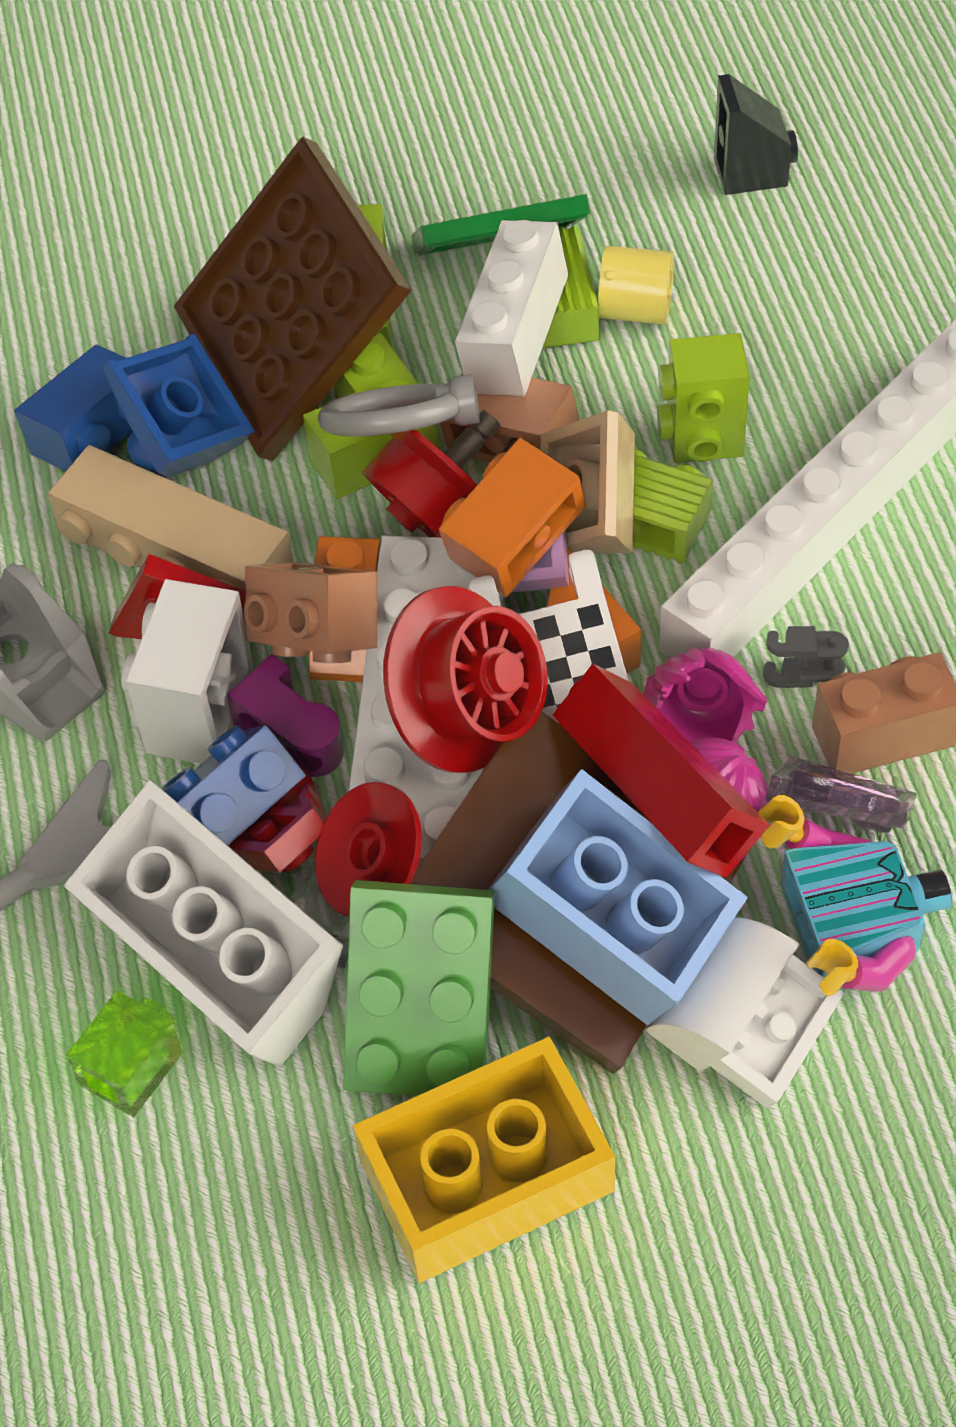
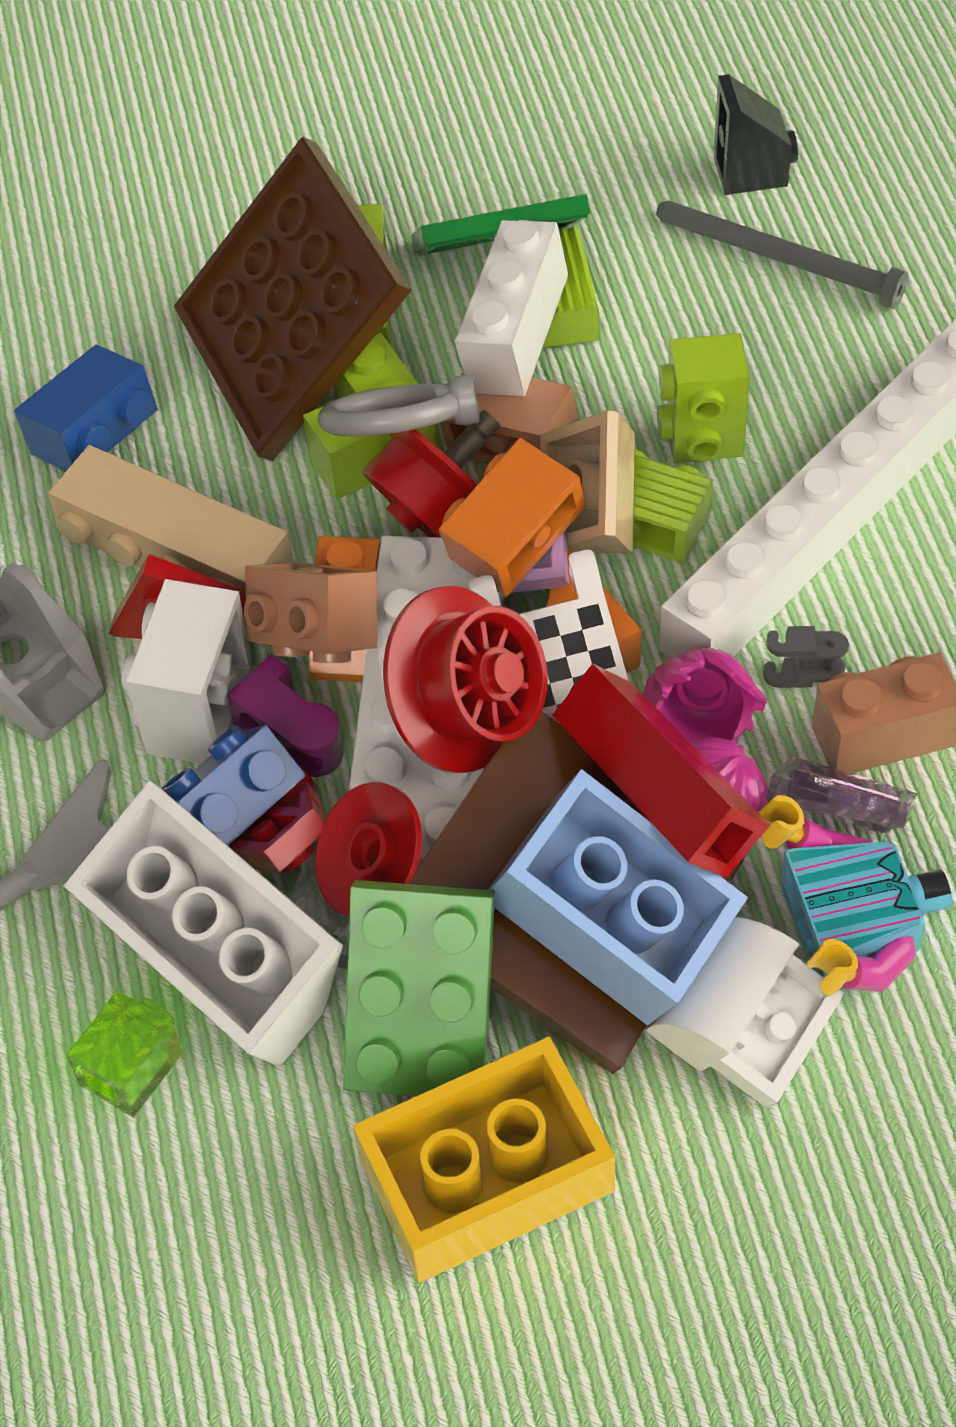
(176, 408): blue slope -> none
(635, 284): light yellow piece -> none
(888, 286): none -> dark grey bar

